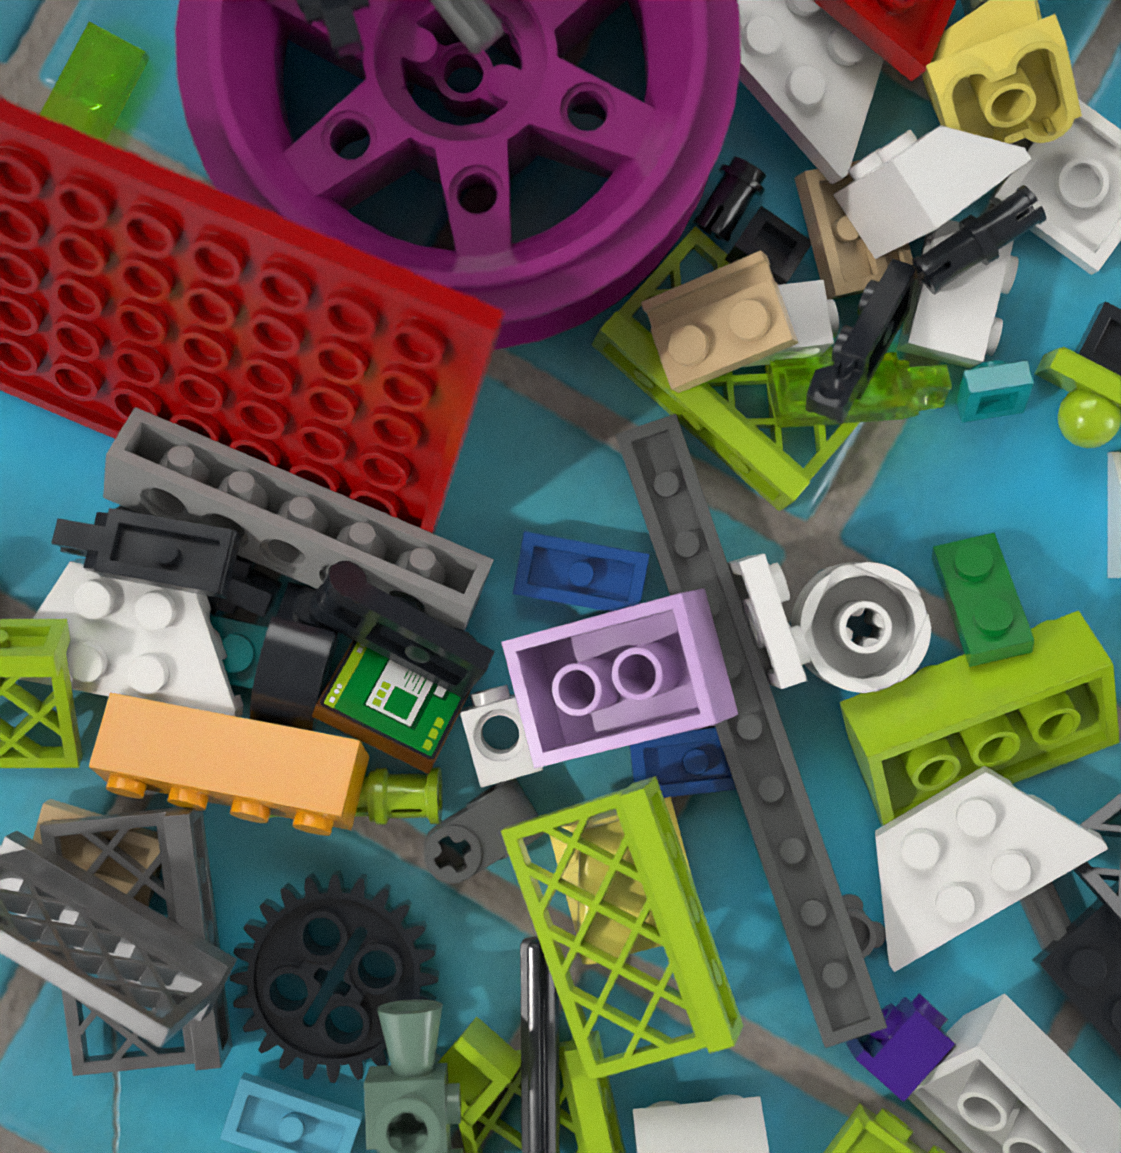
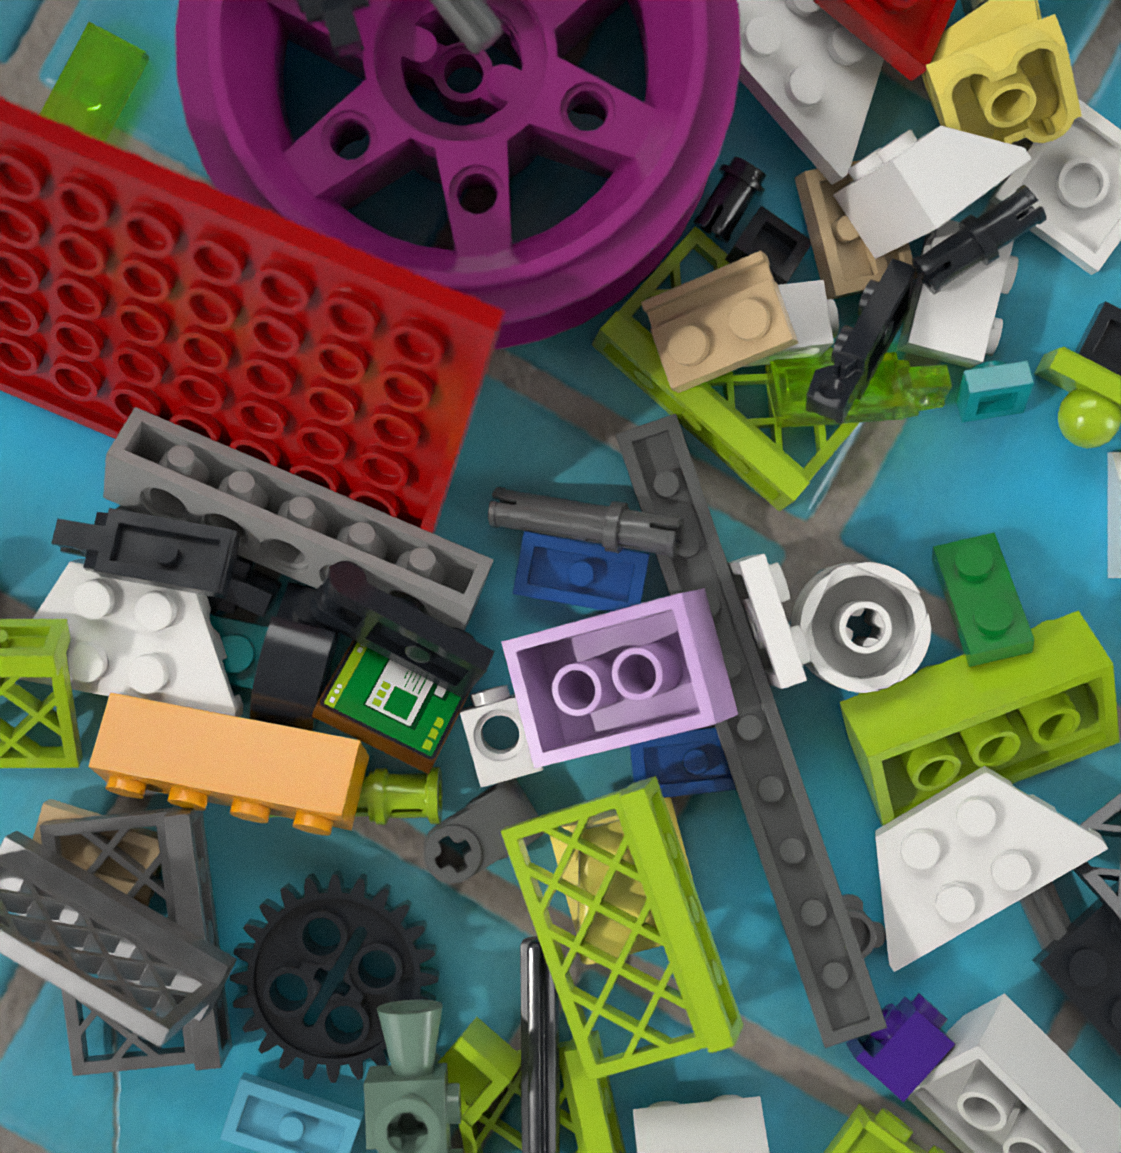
(607, 525): none -> dark grey pin

